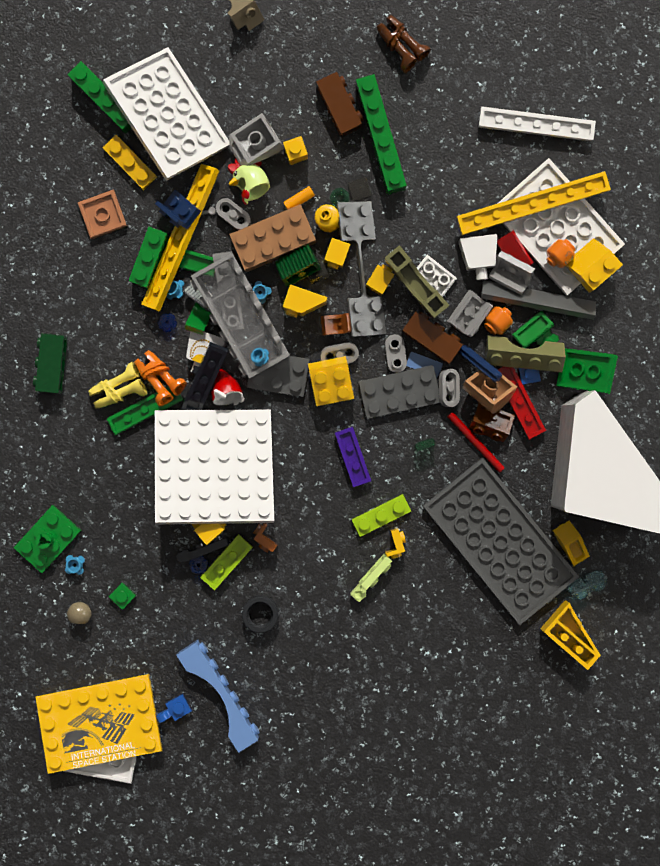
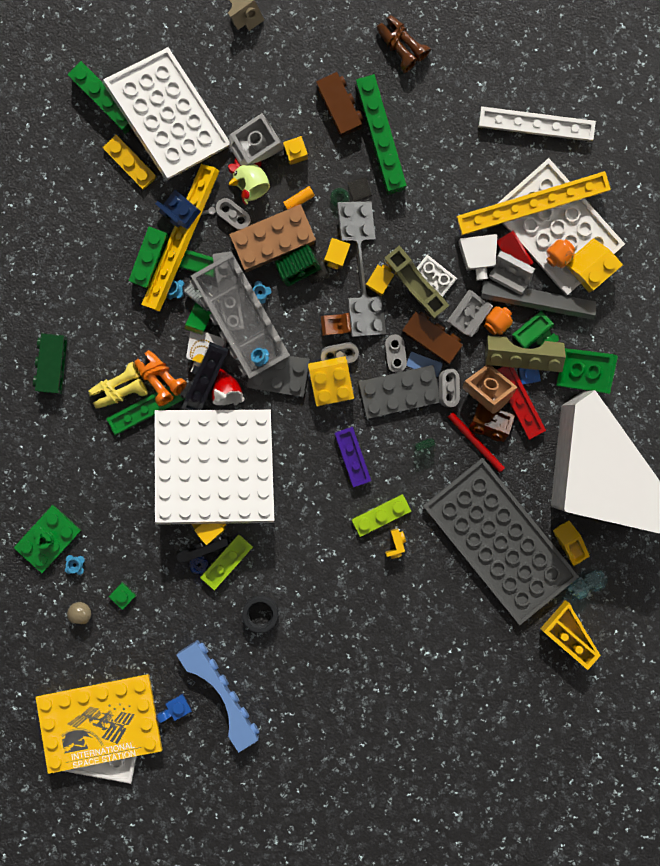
(102, 214): nougat tile -> none
(167, 327): clear blue plate -> none
(265, 543): dark orange bracket -> none
(301, 301): yellow slope -> none
(327, 218): yellow head -> none
(371, 577): yellowish green hinge -> none
(481, 364): dark blue axle -> none

